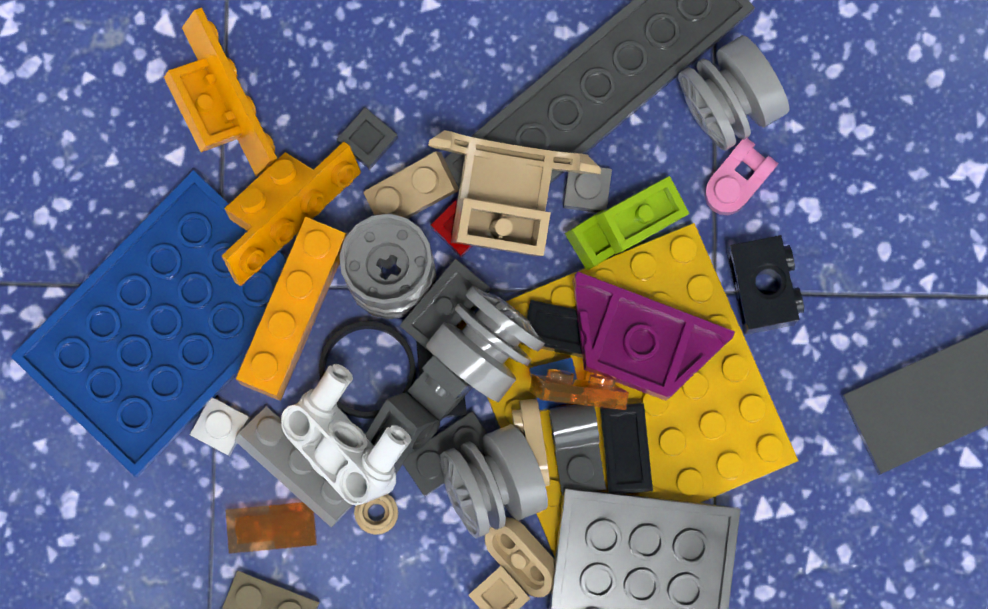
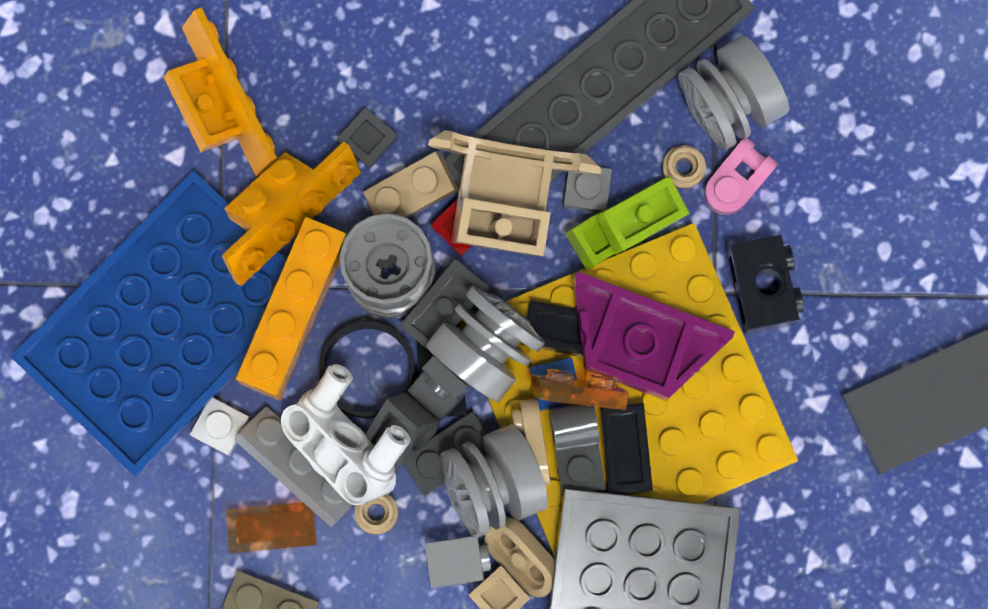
(457, 562): none -> light grey brick
(687, 154): none -> tan plate

